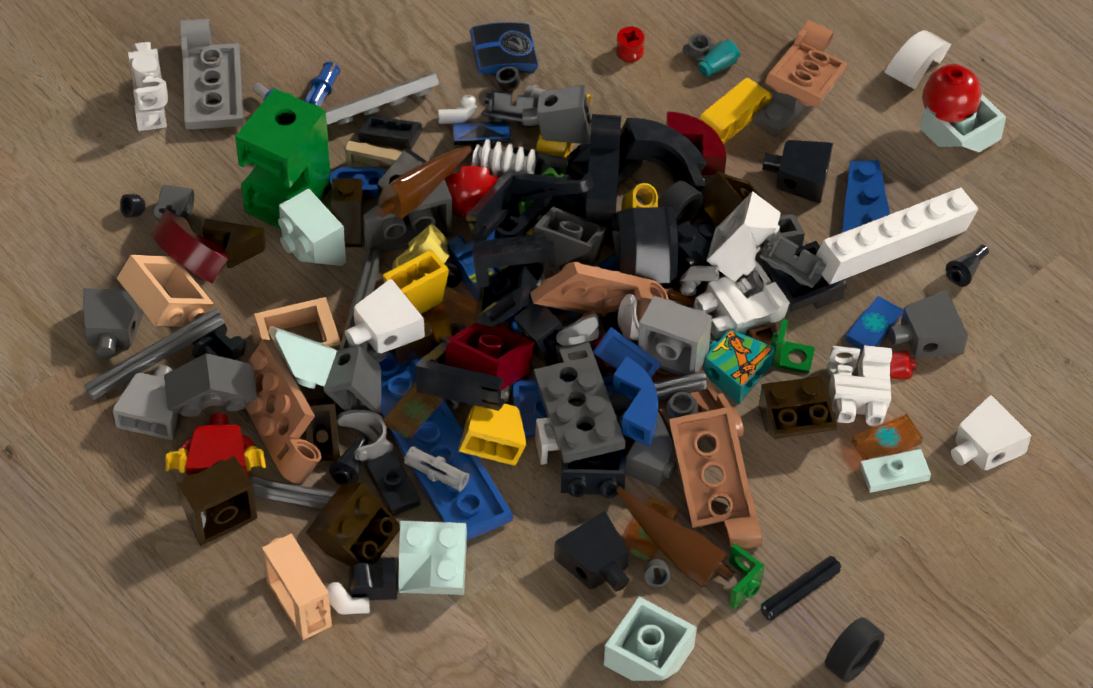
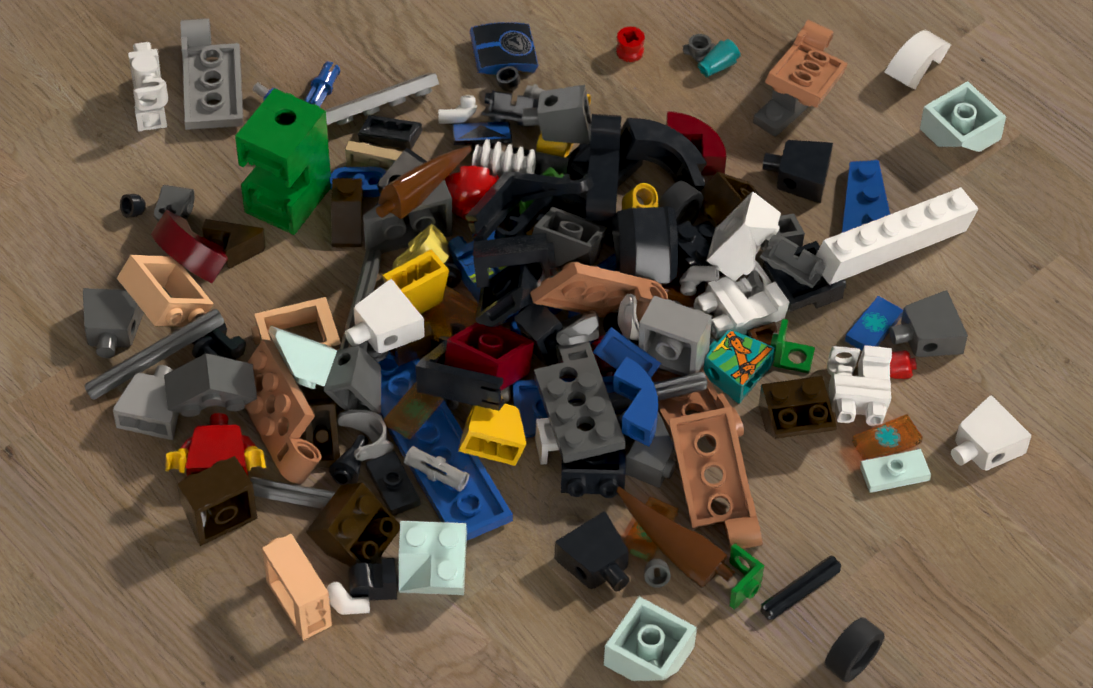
(311, 231): light aqua slope -> none
(681, 405): dark grey plate -> none
(736, 109): yellow beam -> none
(952, 92): red cylinder -> none
(963, 268): black cone -> none

